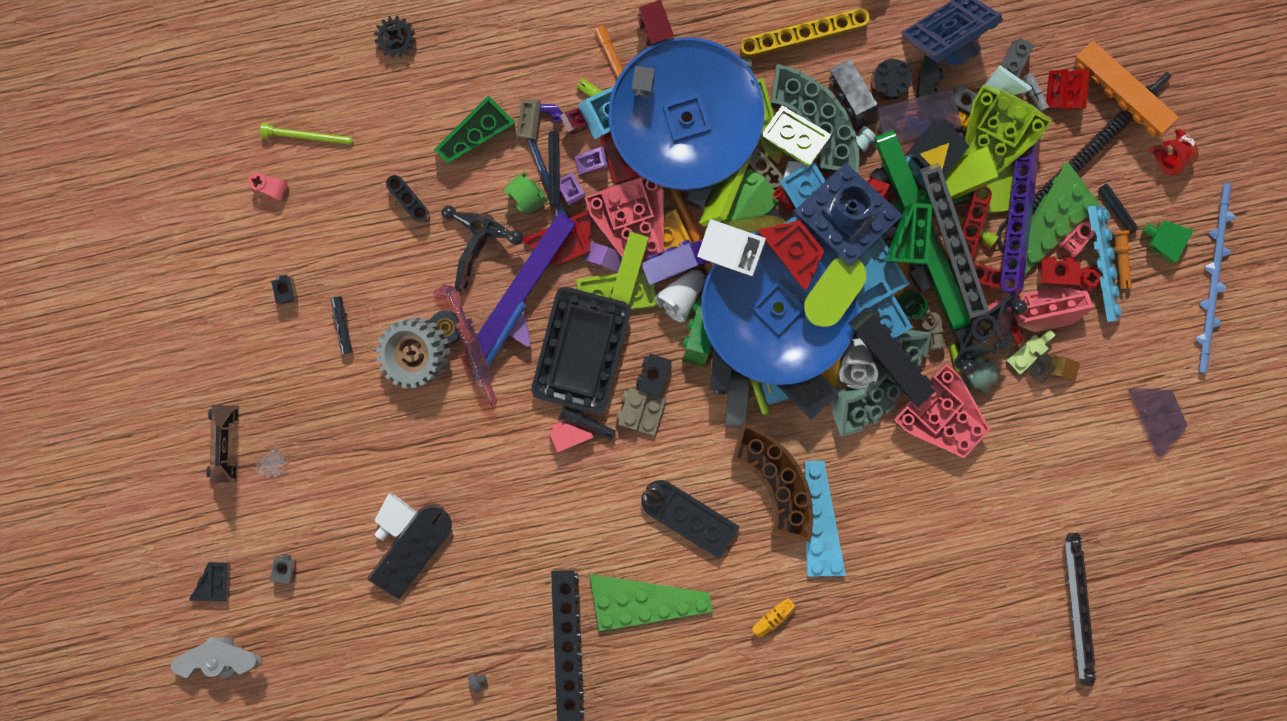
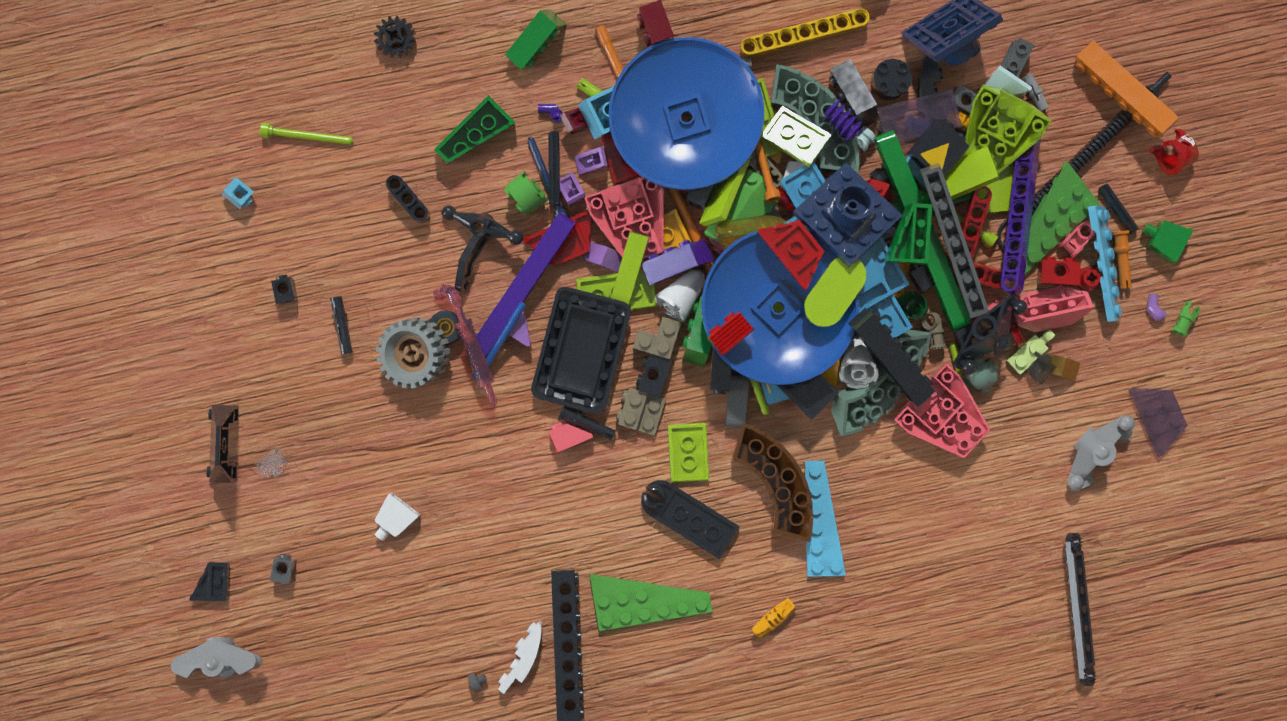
(238, 187): none -> medium azure brick
(270, 186): coral piece -> none
(412, 550): black plate -> none
(527, 651): none -> white slope
(528, 119): dark tan plate -> none
(535, 39): none -> green wedge
(643, 81): dark grey brick -> none
(659, 344): none -> dark tan brick
(688, 452): none -> lime tile
(730, 333): none -> red brick
(731, 247): white slope -> none
(772, 193): none -> orange piece
(843, 121): none -> dark purple piece
(1067, 89): red slope -> none
(1097, 449): none -> light grey piece
(1153, 309): none -> medium lavender arm
(1185, 320): none -> bright green piece
(1214, 269): medium blue plant -> none

